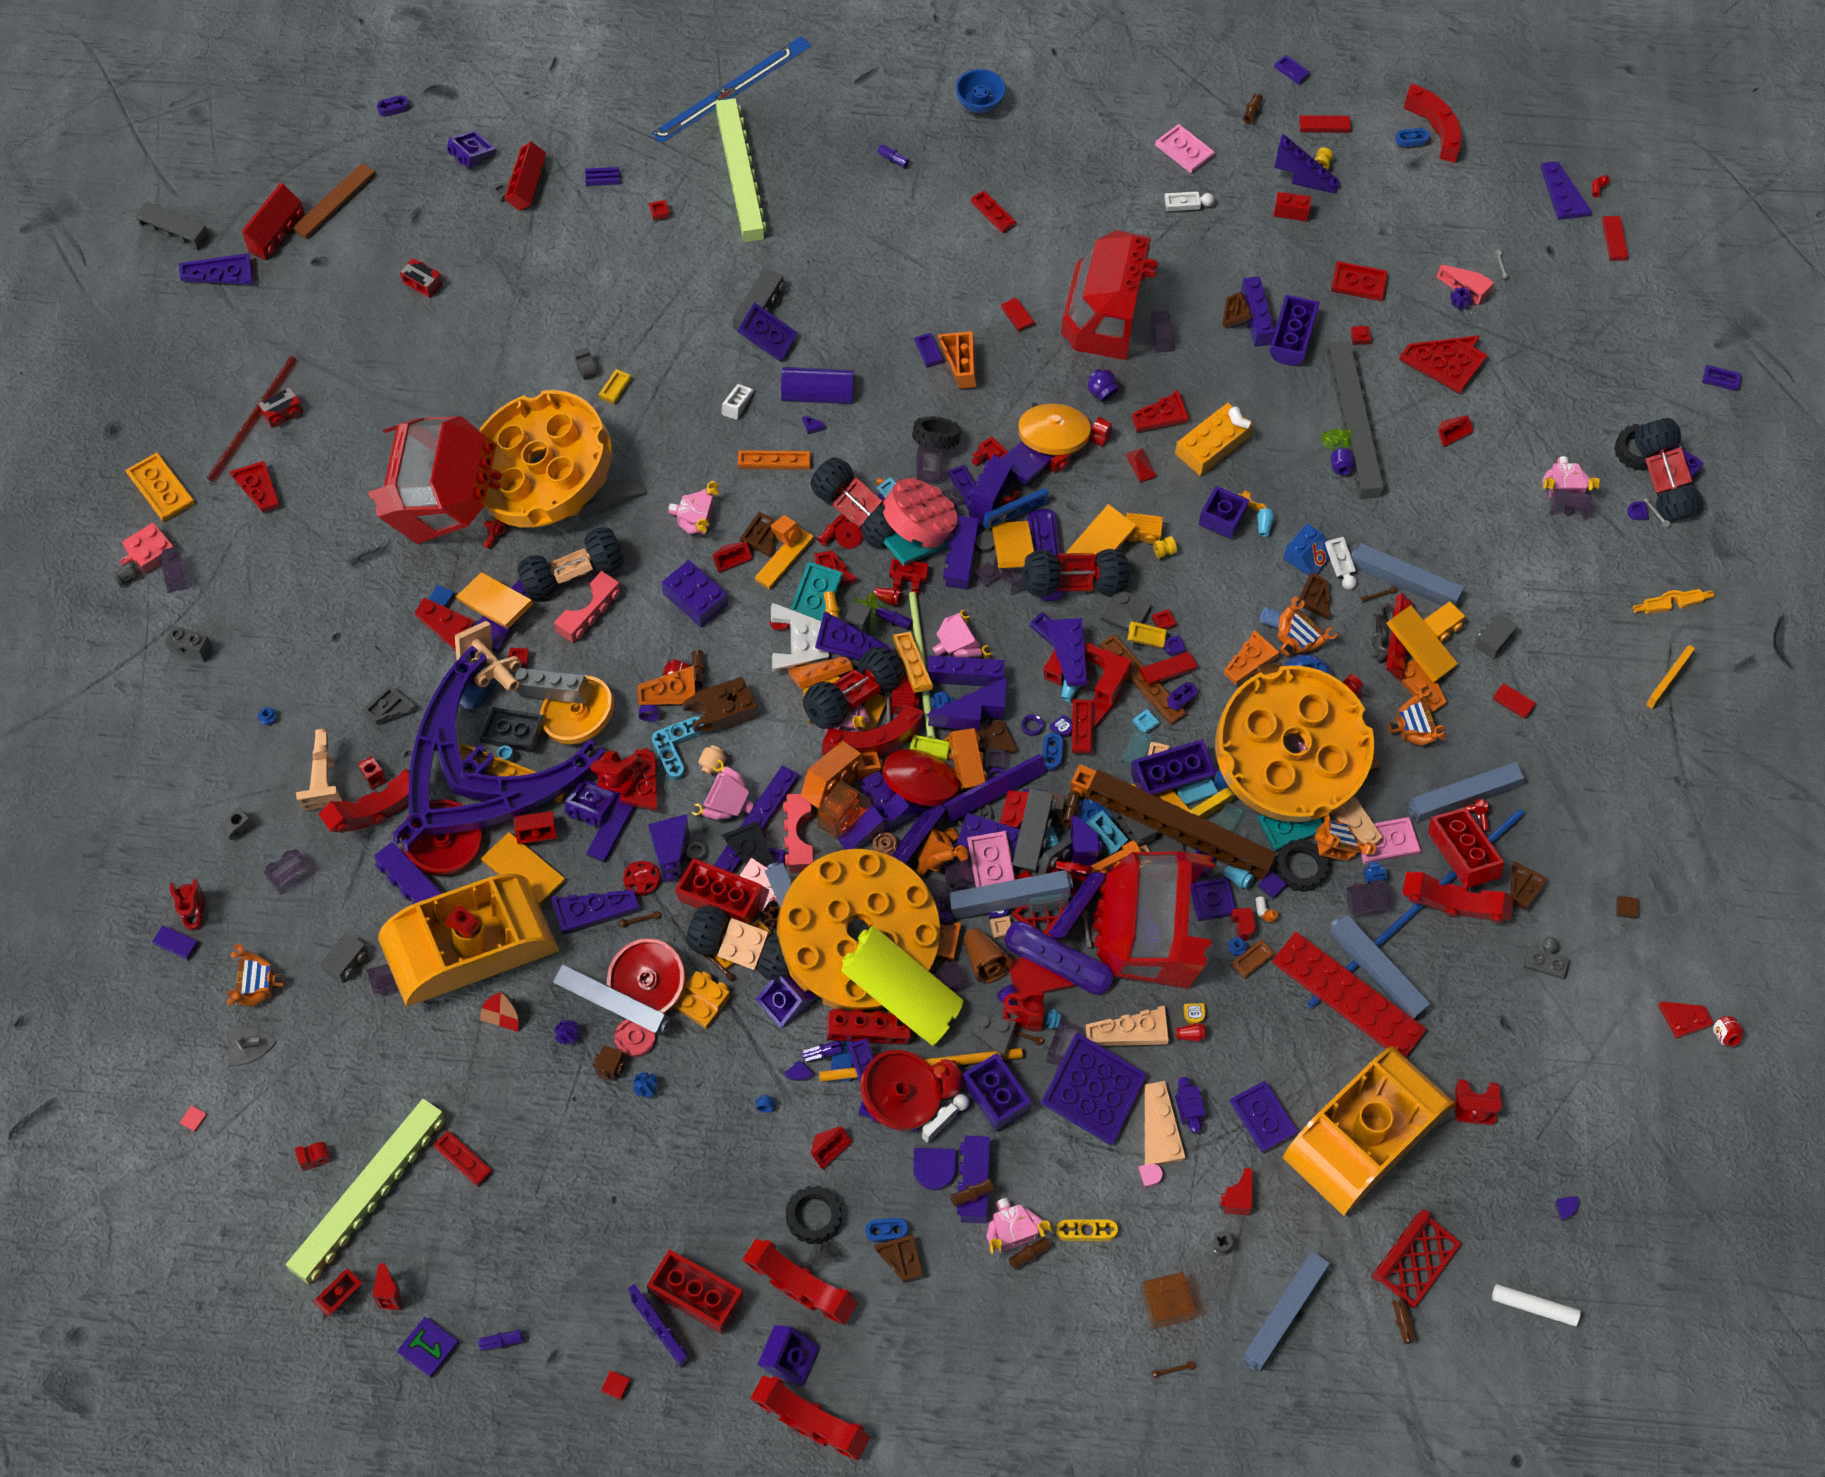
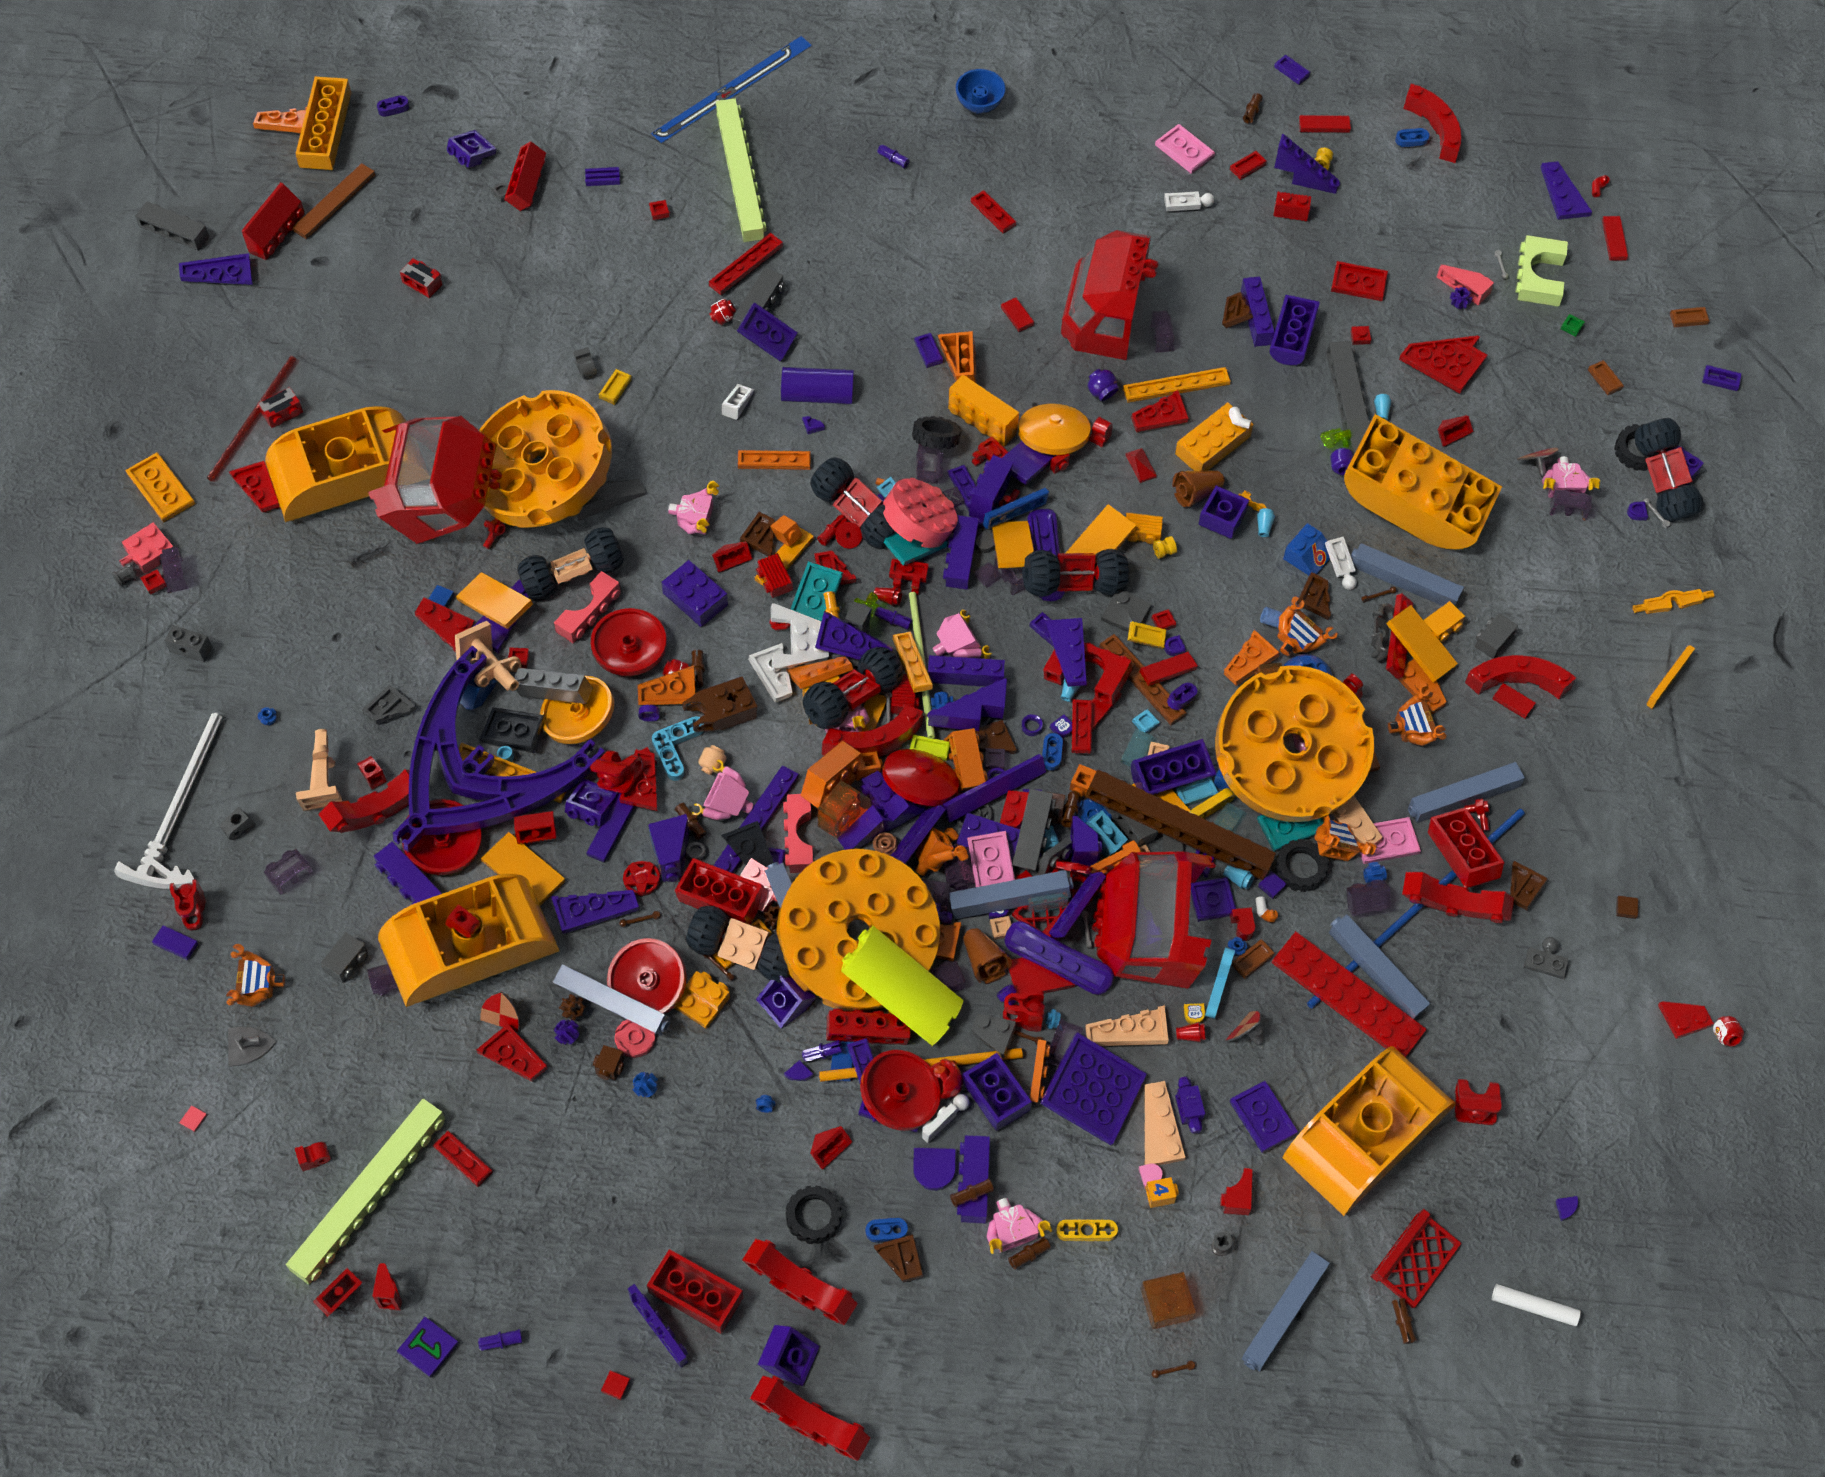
(153, 581): none -> red plate
(157, 848): none -> white piece
(280, 121): none -> orange wing
(323, 123): none -> light orange brick
(332, 460): none -> light orange brick
(512, 1053): none -> red wing
(572, 1007): none -> reddish brown gear
(628, 642): none -> red dish
(694, 825): none -> reddish brown pin
(722, 311): none -> red head
(745, 263): none -> red plate
(774, 575): none -> red brick
(776, 682): none -> white wing
(983, 410): none -> light orange brick
(1040, 1070): none -> orange wing
(1161, 1192): none -> light orange brick
(1182, 383): none -> light orange tile
(1195, 485): none -> dark orange cone
(1220, 983): none -> medium azure beam
(1248, 165): none -> red tile
(1248, 1027): none -> shield
(1382, 405): none -> medium azure cone
(1419, 487): none -> light orange brick
(1521, 670): none -> red brick
(1532, 287): none -> yellowish green arch
(1543, 457): none -> flat silver shield
(1572, 325): none -> green tile
(1605, 377): none -> dark orange tile
(1689, 317): none -> dark orange tile

